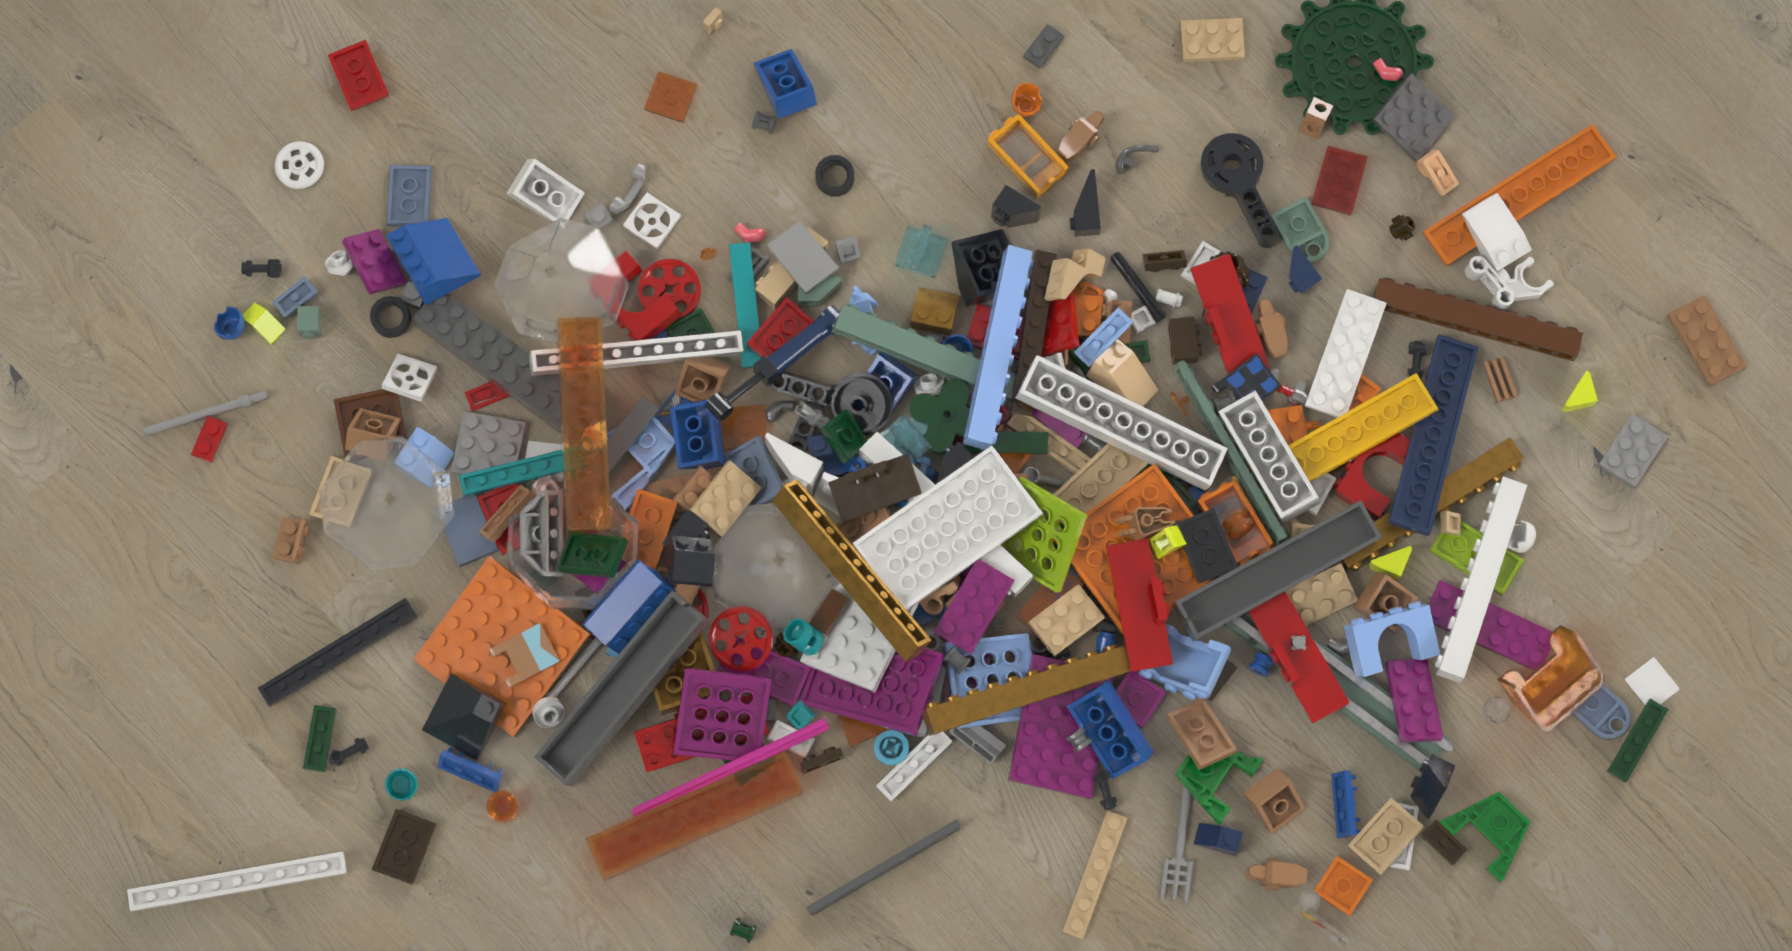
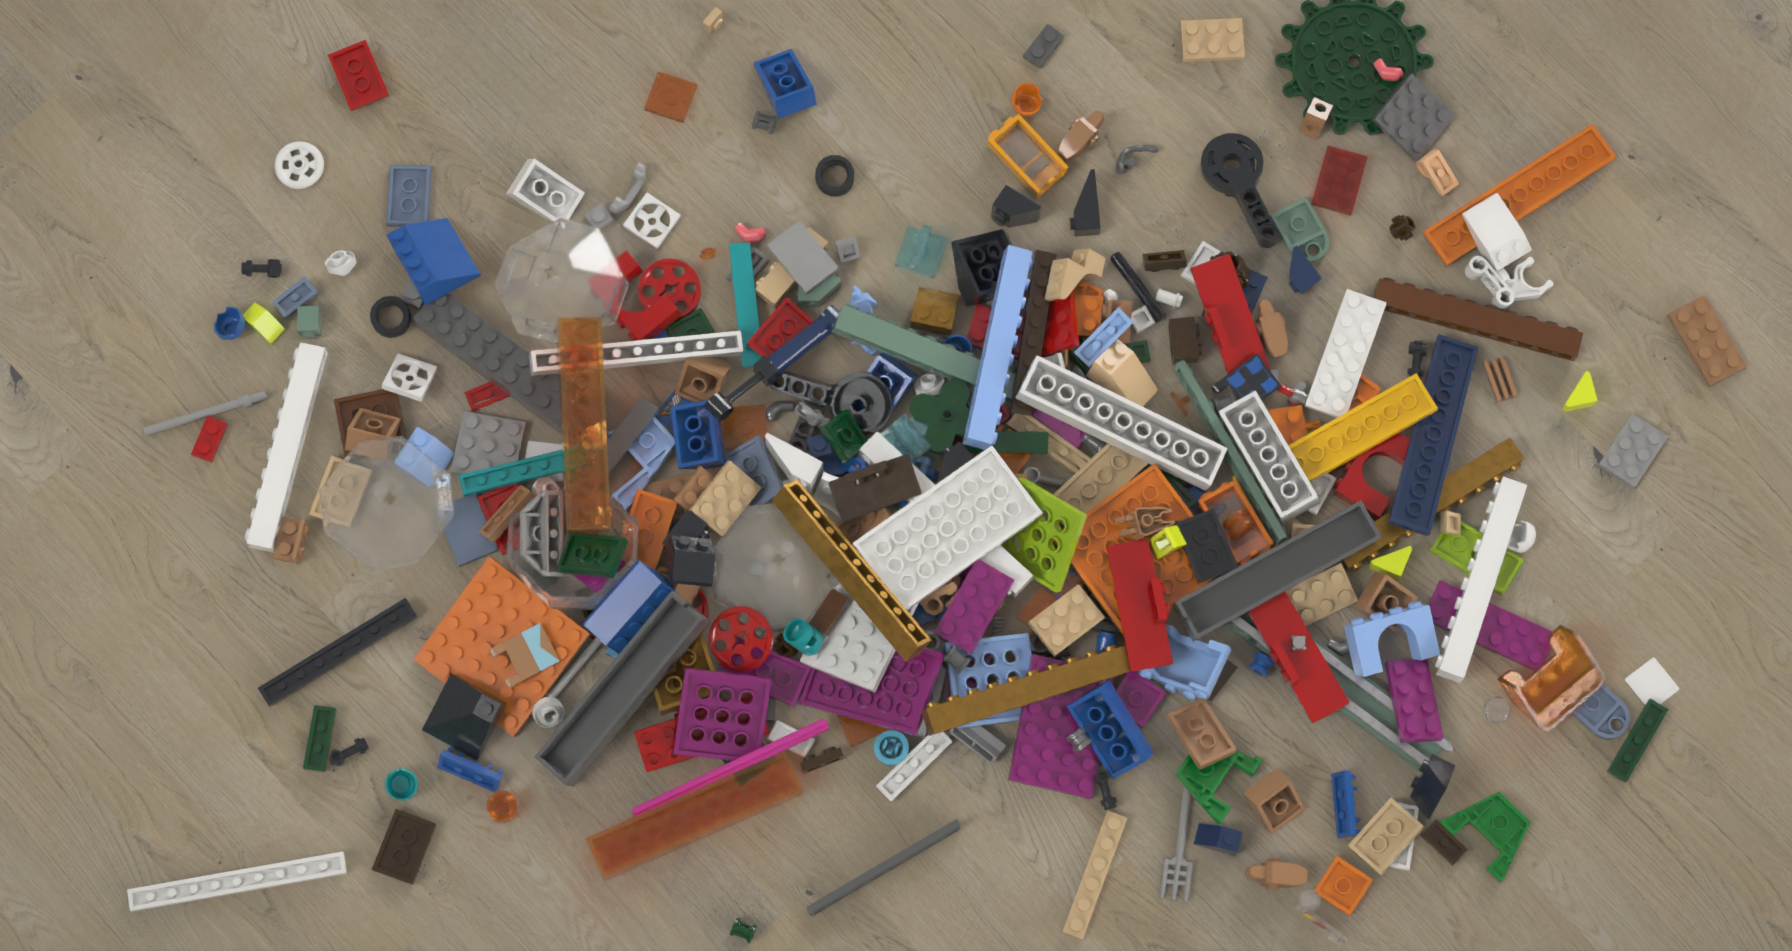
(287, 446): none -> white brick
(374, 261): magenta plate -> none
(800, 715): teal tile -> none

